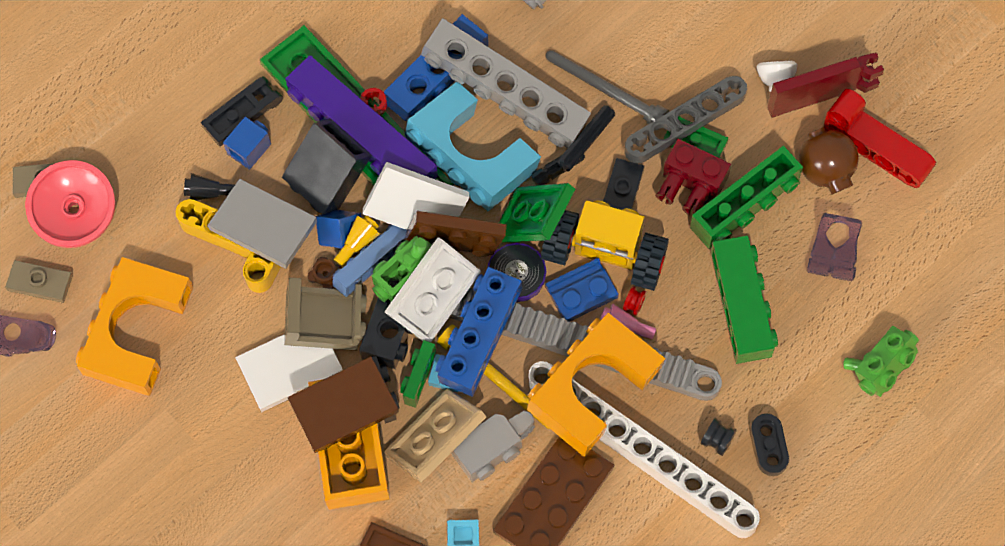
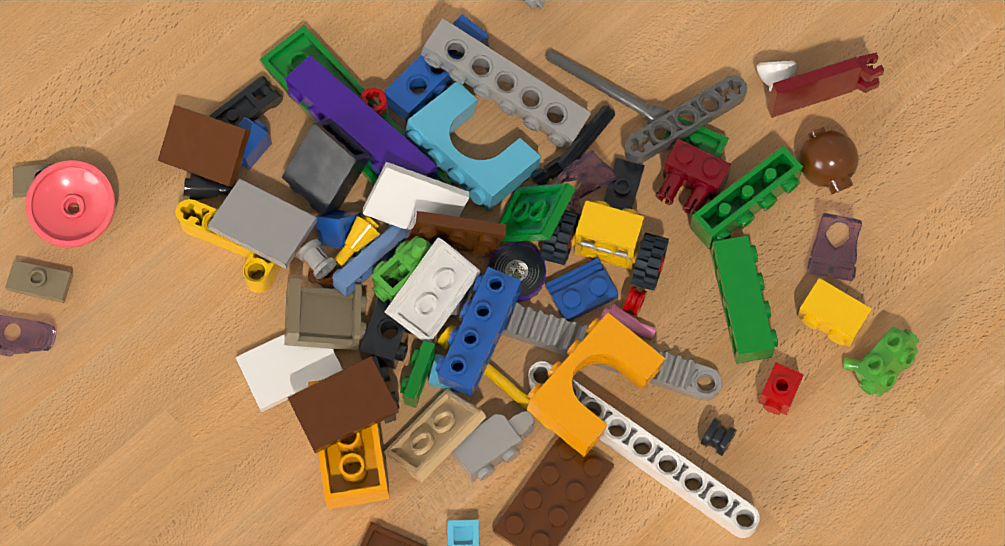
(130, 286): light orange arch -> none
(204, 145): none -> reddish brown tile
(316, 258): none -> light grey bush
(591, 173): none -> piece
(769, 446): black plate -> none
(780, 389): none -> red brick
(833, 313): none -> yellow brick
(878, 141): red beam -> none

